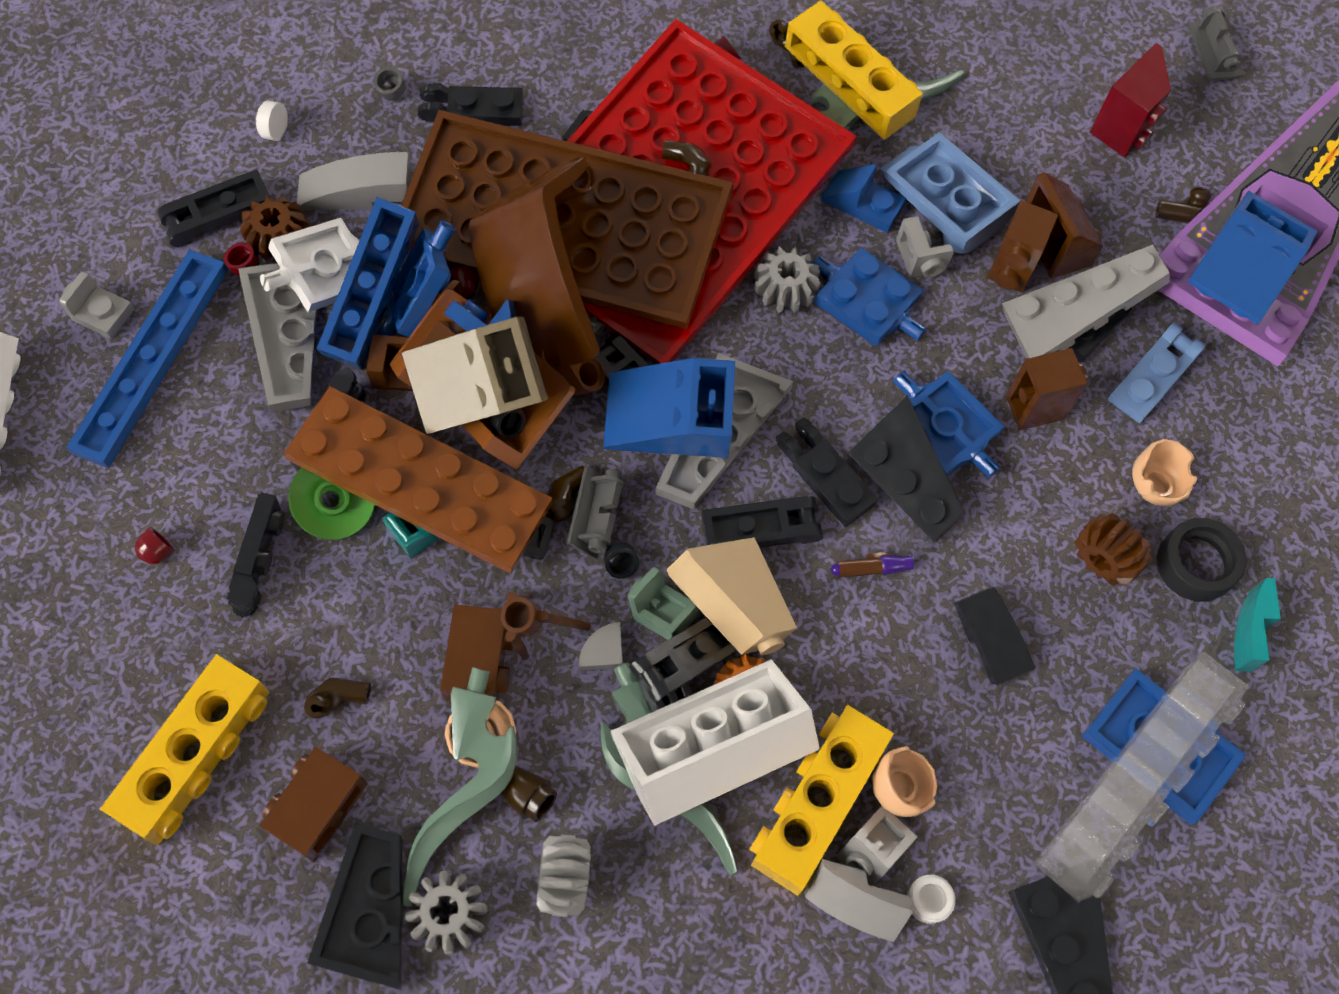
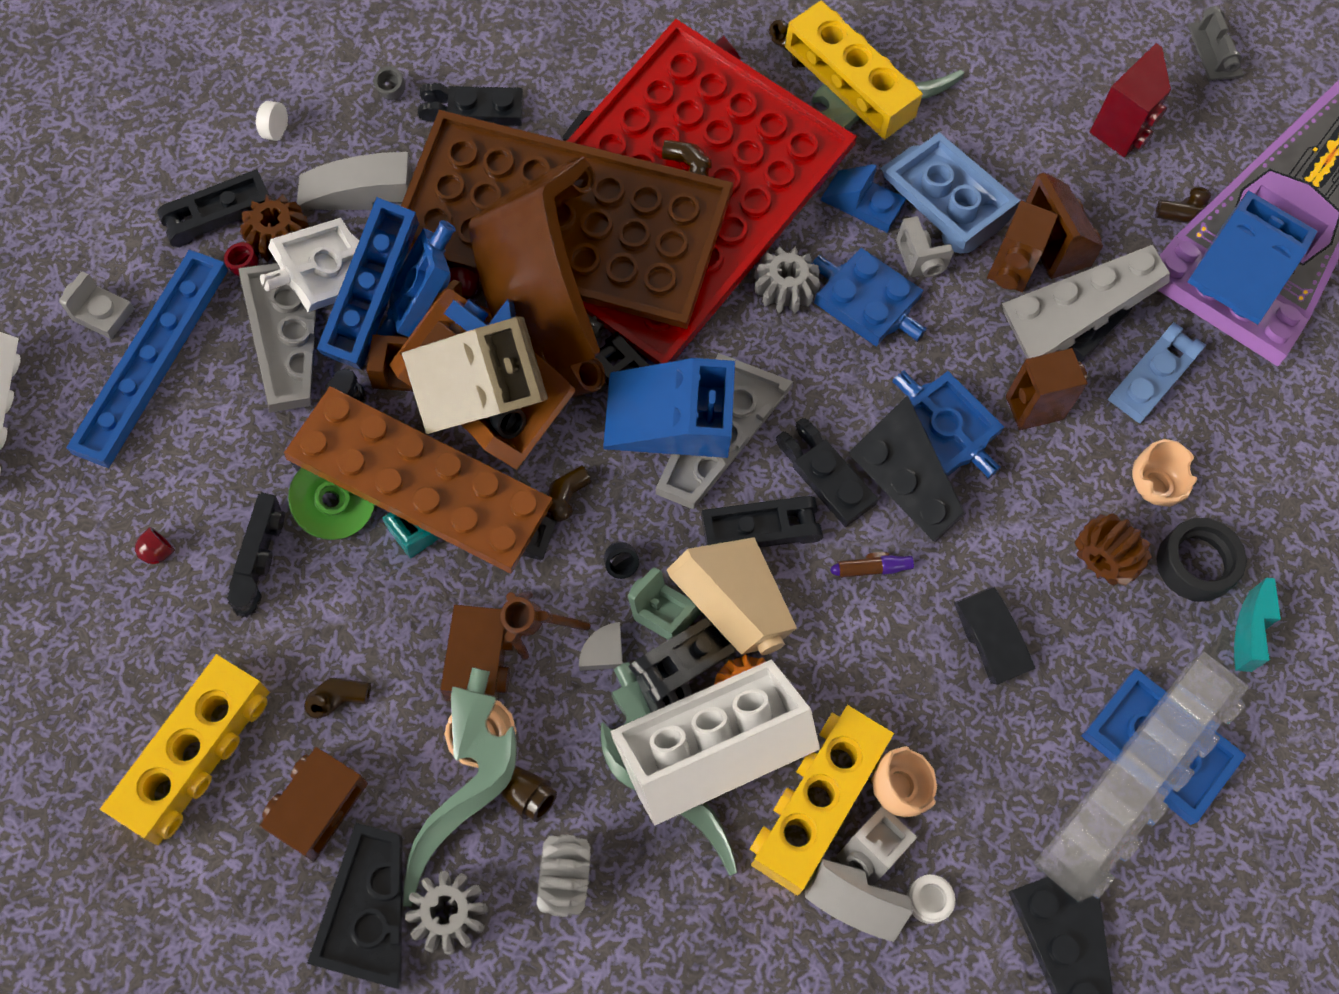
(591, 521): dark grey hinge -> none

